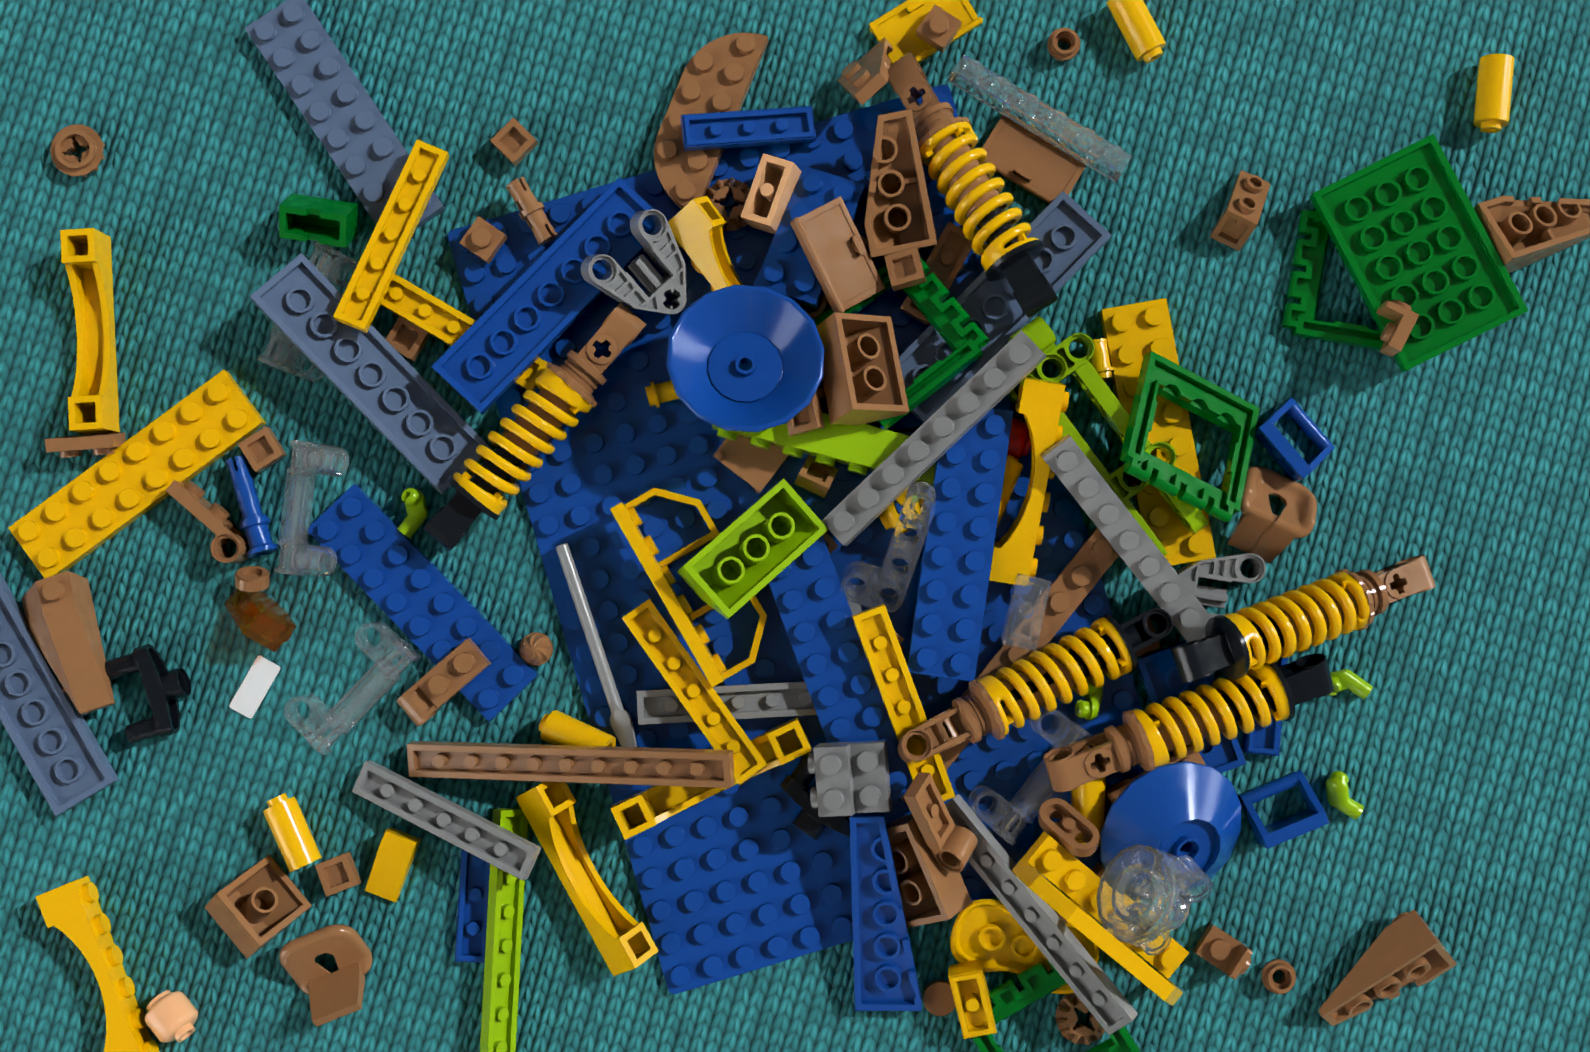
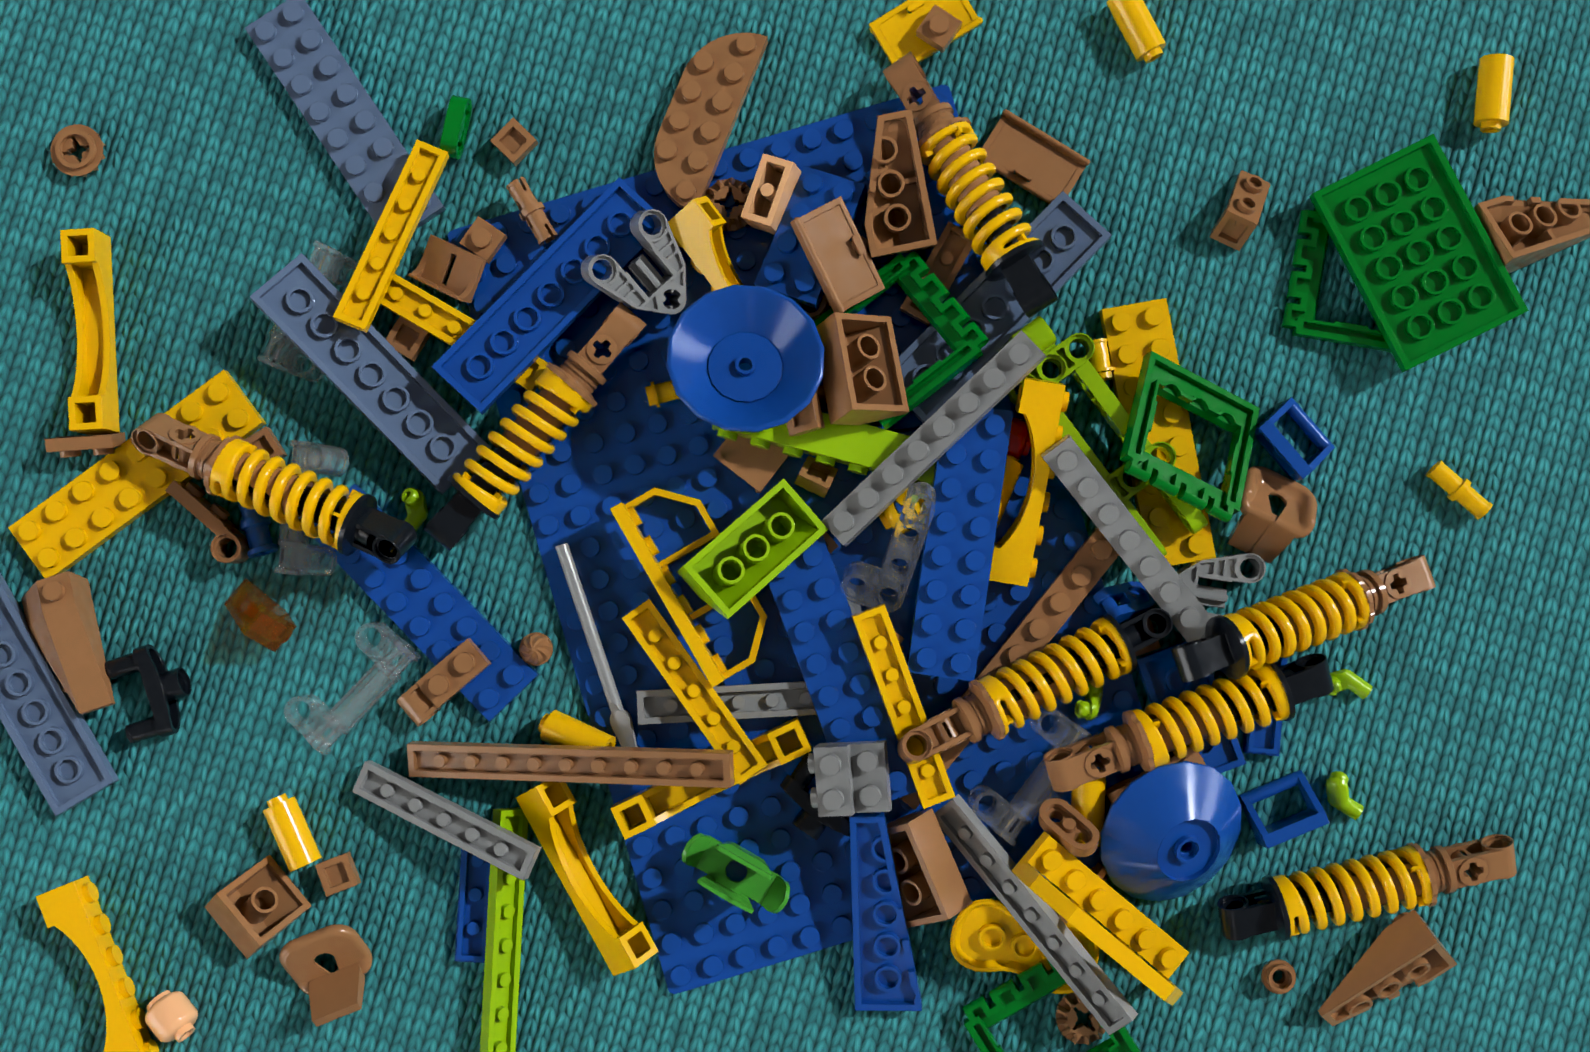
(252, 579): medium nougat tile -> none
(254, 687): white sticker -> none
(276, 489): none -> piece
(318, 220): green brick -> none
(392, 864): yellow slope -> none
(437, 262): none -> medium nougat piece
(456, 126): none -> green beam
(747, 128): blue tile -> none
(759, 884): none -> bright green piece
(869, 74): medium nougat wing -> none
(905, 269): medium nougat plate -> none
(938, 997): medium nougat tile -> none
(948, 843): medium nougat plate -> none
(972, 999): yellow slope -> none
(1026, 612): clear slope -> none
(1039, 118): clear plate -> none
(1068, 36): medium nougat plate -> none
(1132, 597): none -> blue plate
(1149, 895): clear piece -> none
(1223, 951): medium nougat bracket -> none
(1366, 884): none -> piece
(1396, 332): medium nougat bracket -> none
(1459, 490): none -> yellow pin

